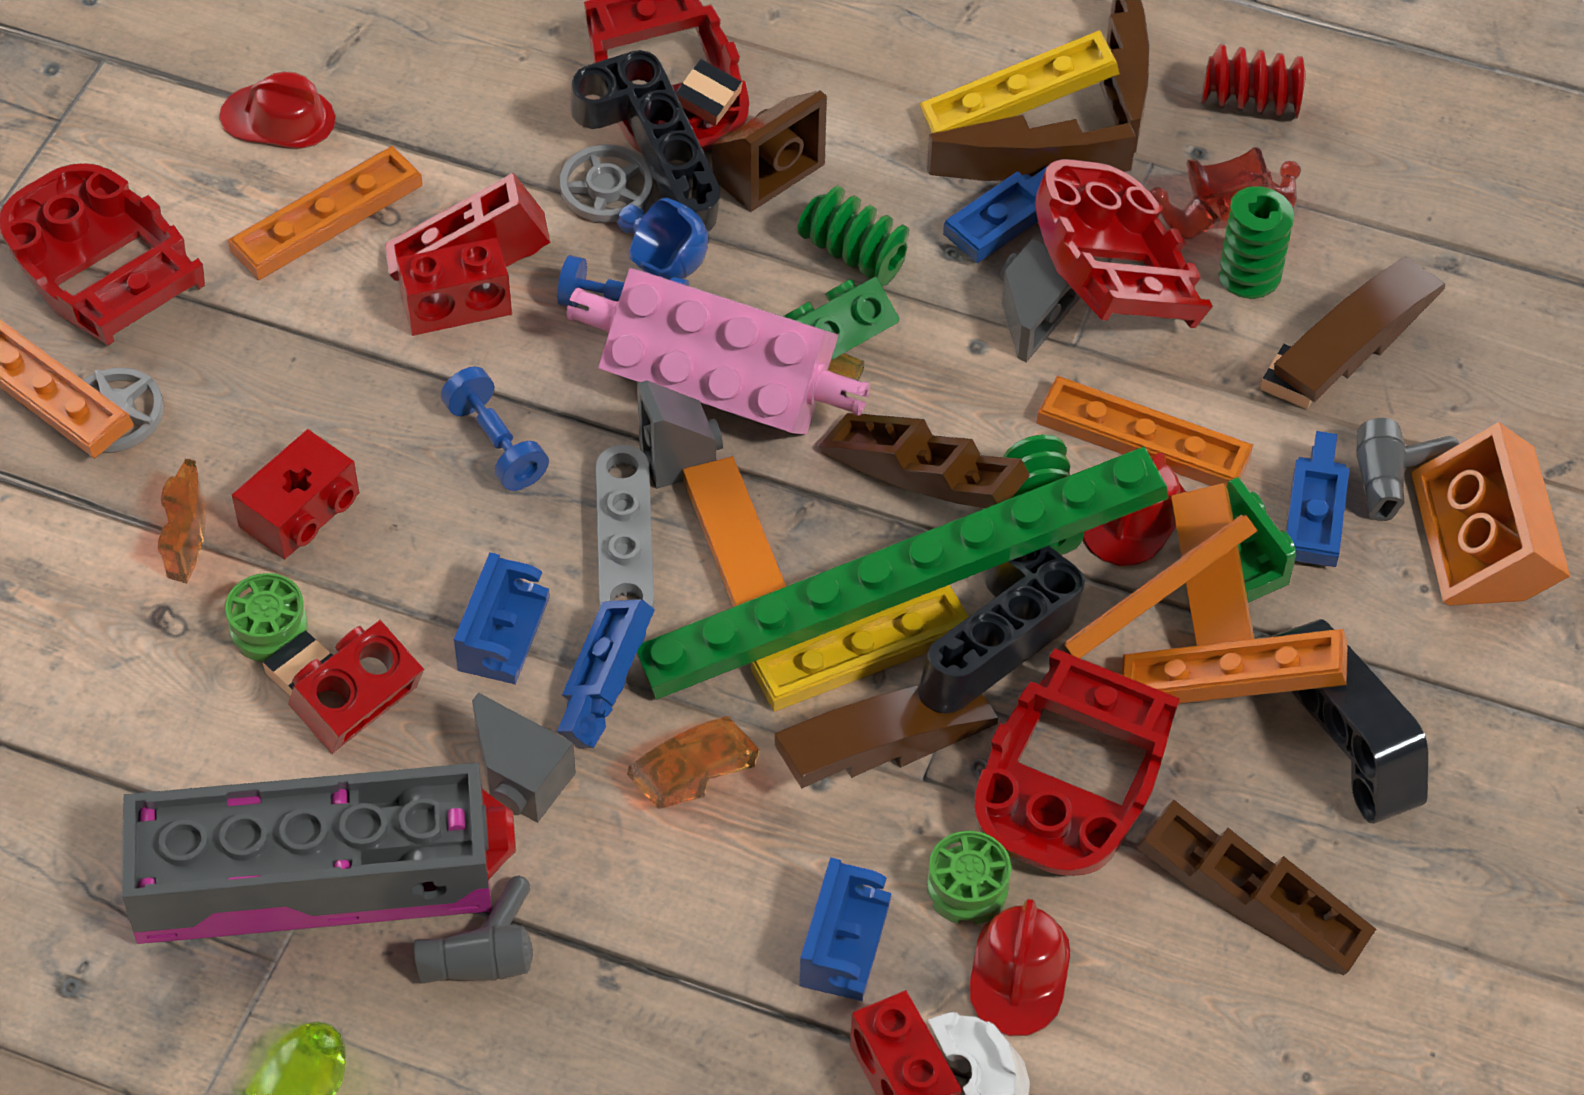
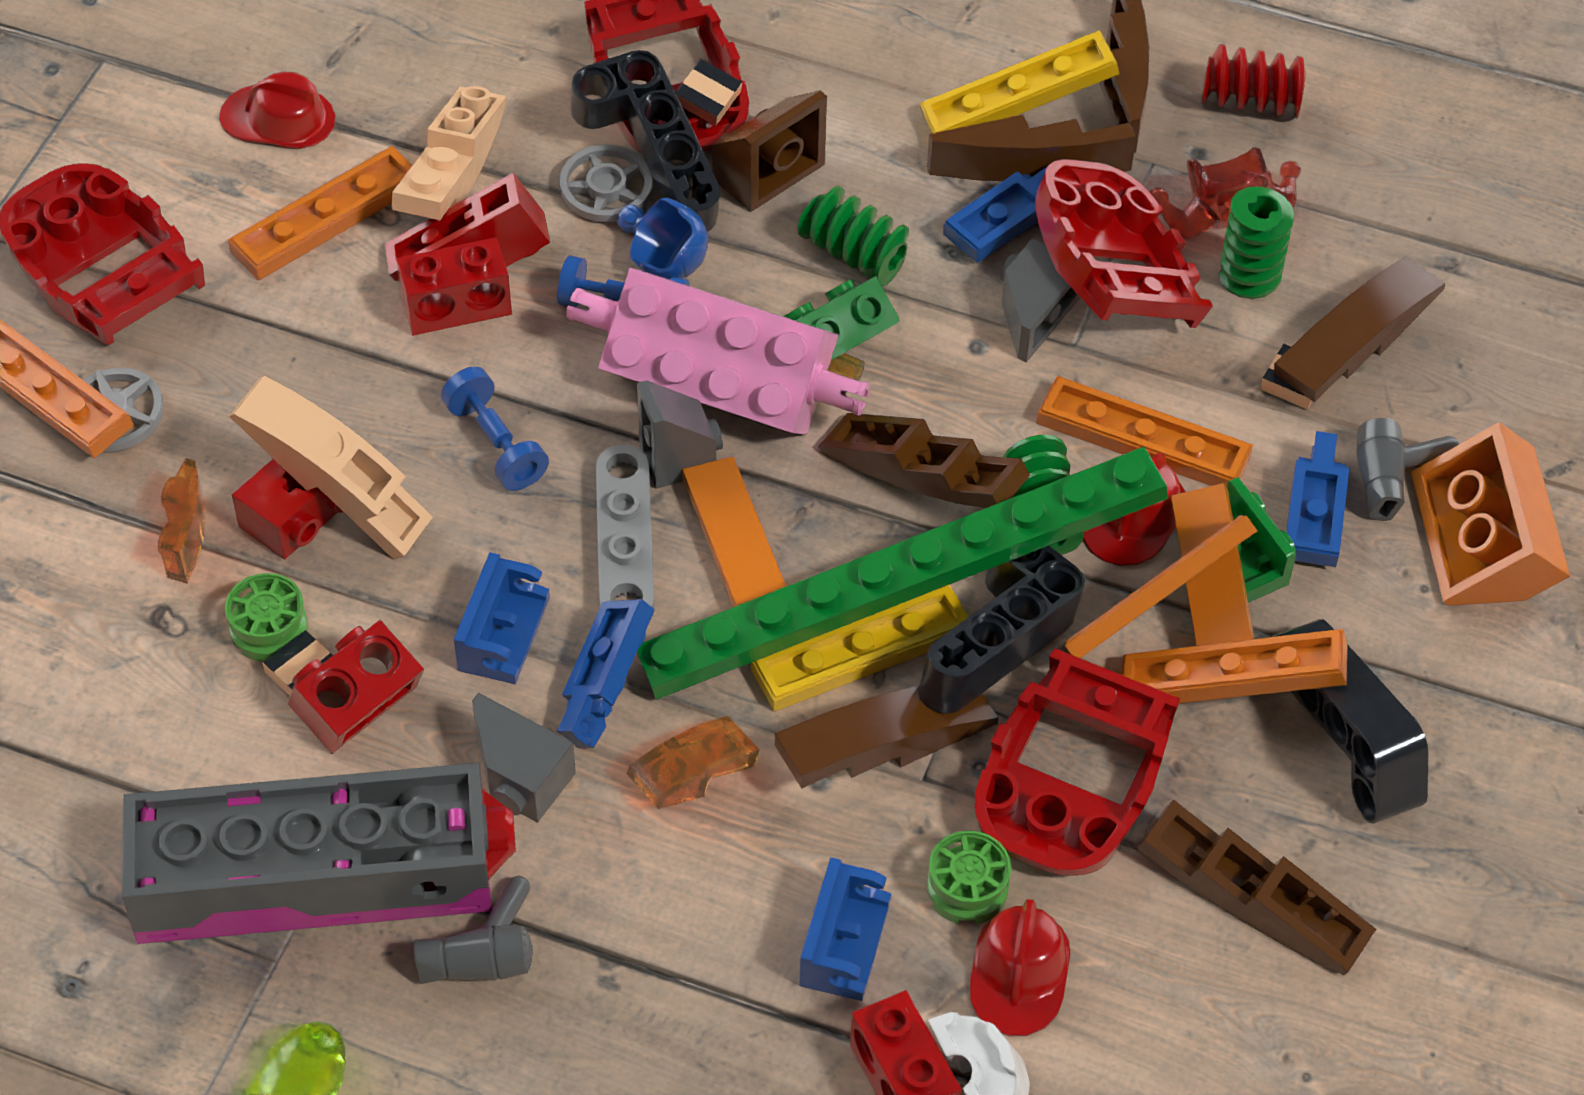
(336, 460): none -> light nougat slope
(454, 154): none -> light nougat slope

